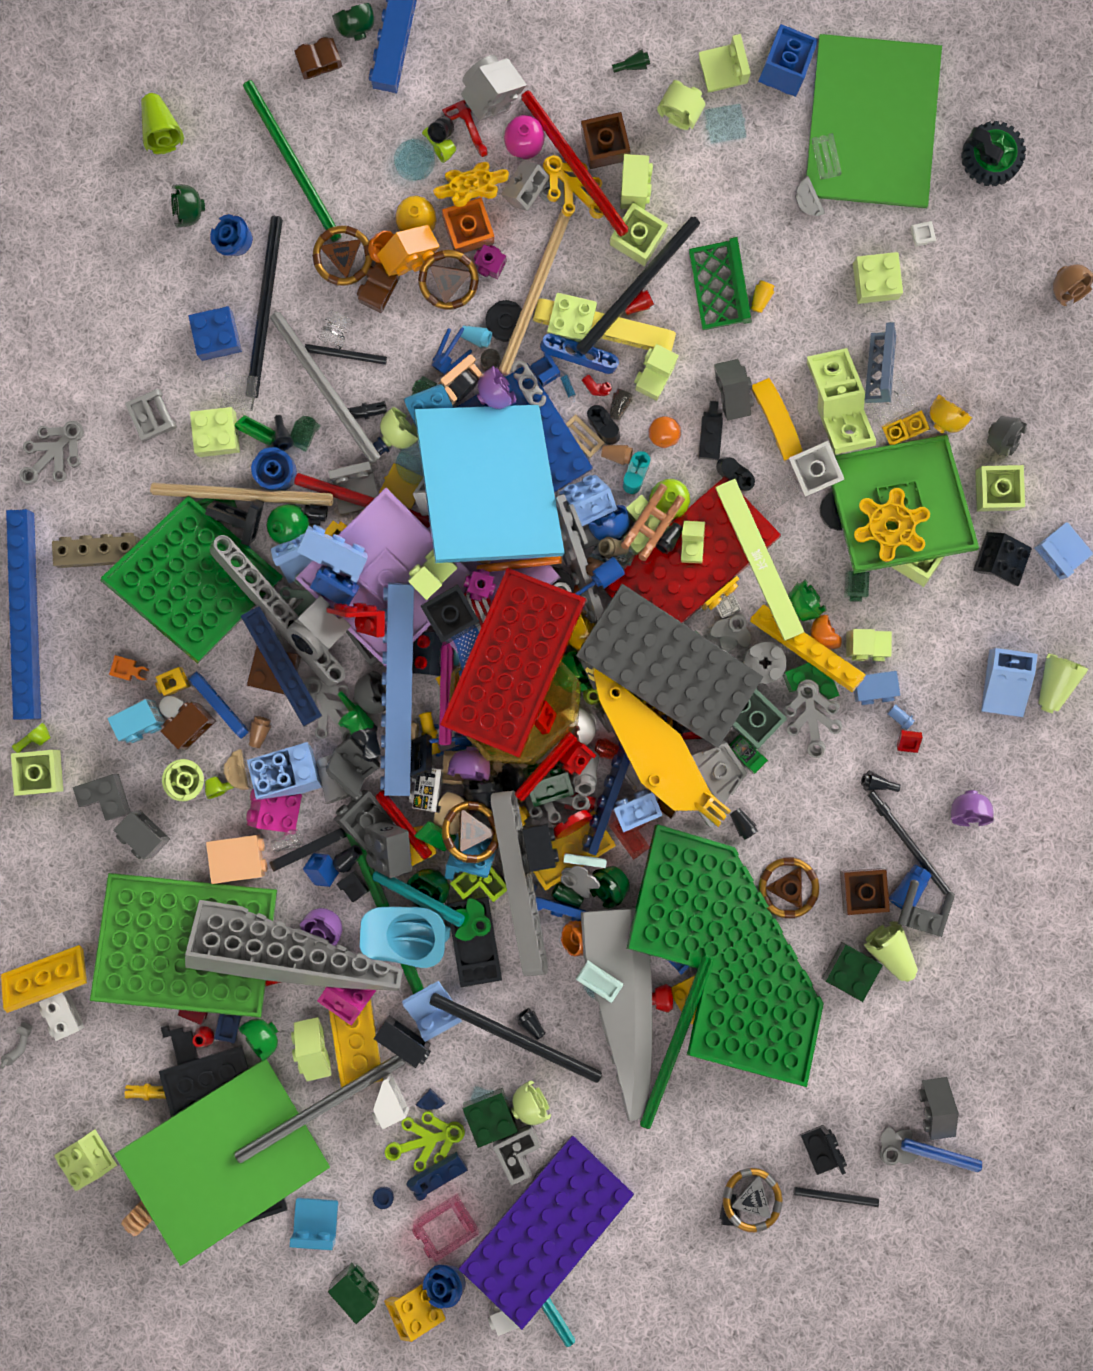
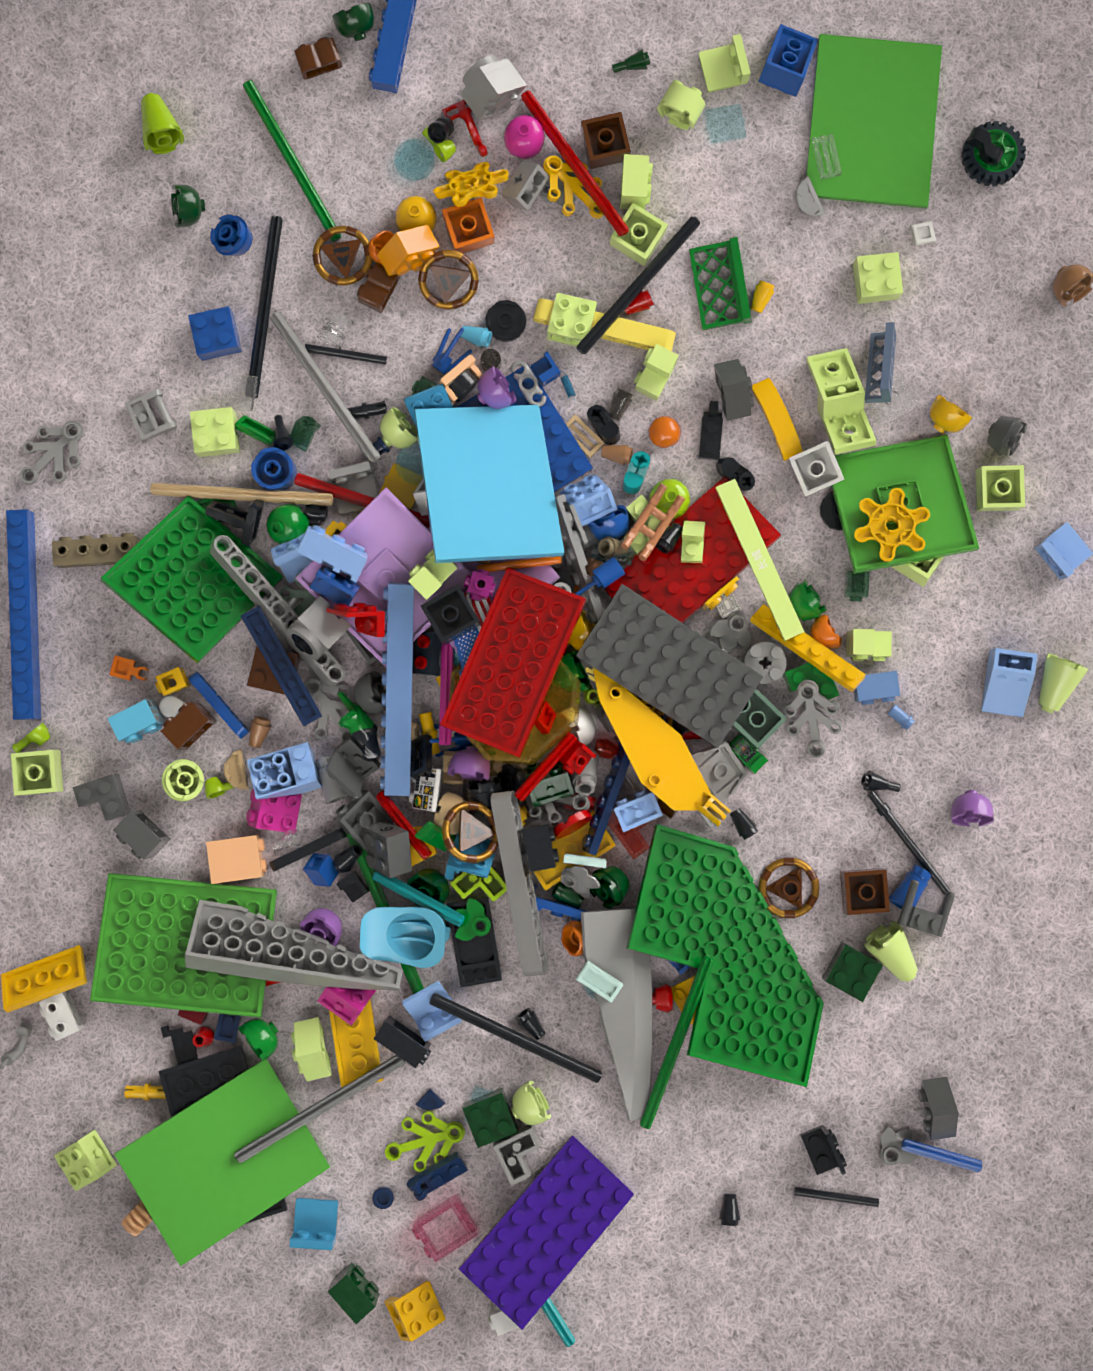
(390, 1104): white slope -> none
(444, 1285): blue cone -> none
(489, 261): magenta brick -> none
(534, 293): tan axle -> none
(578, 358): blue beam -> none
(596, 389): red arm -> none
(752, 1200): piece -> none
(906, 428): yellow slope -> none
(909, 741): red plate -> none
(1003, 557): black bracket -> none

